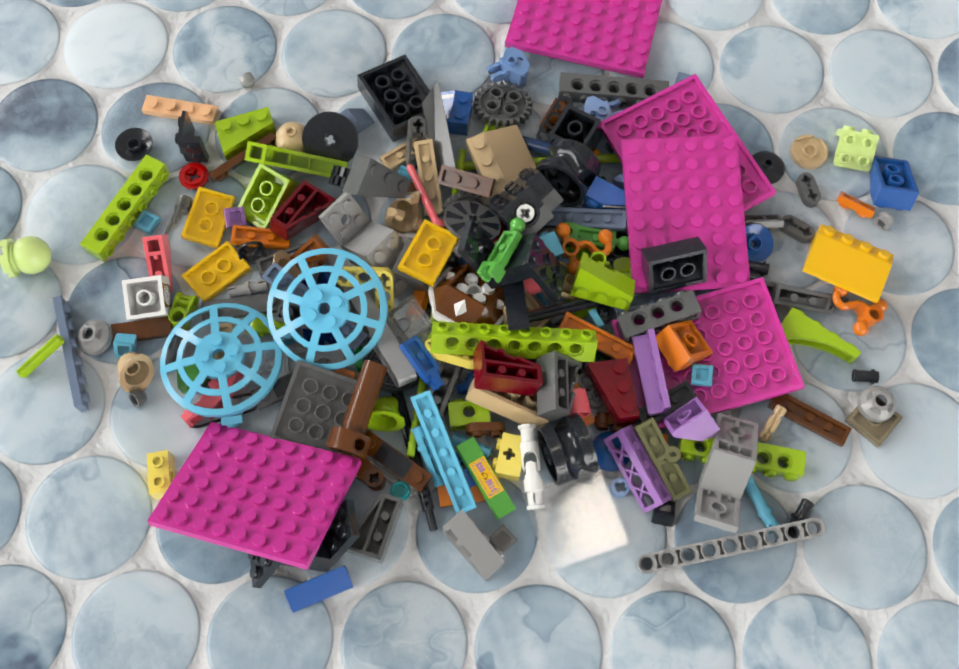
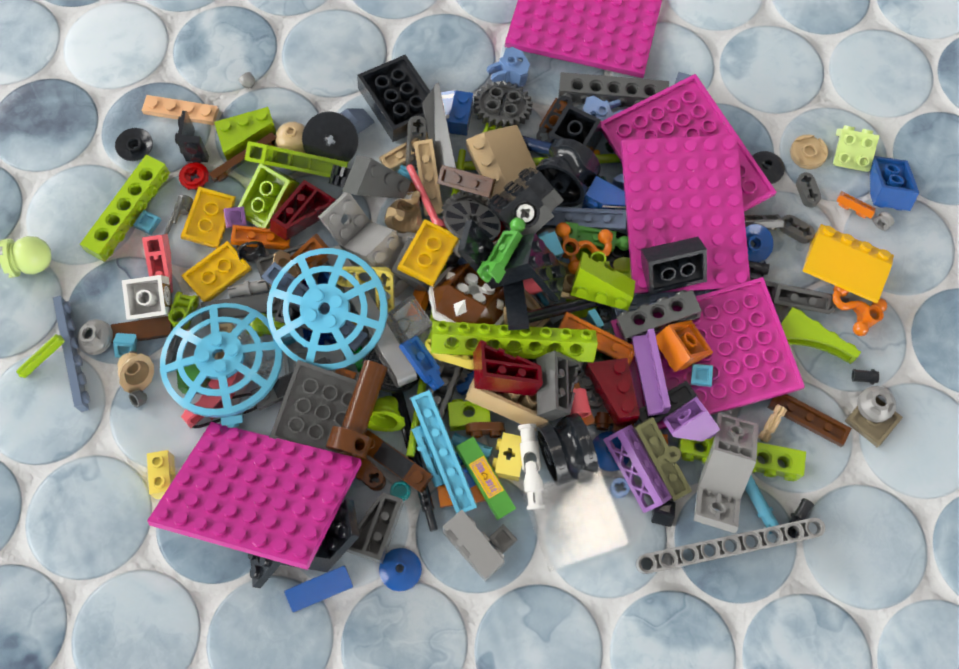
(400, 580): none -> blue dish

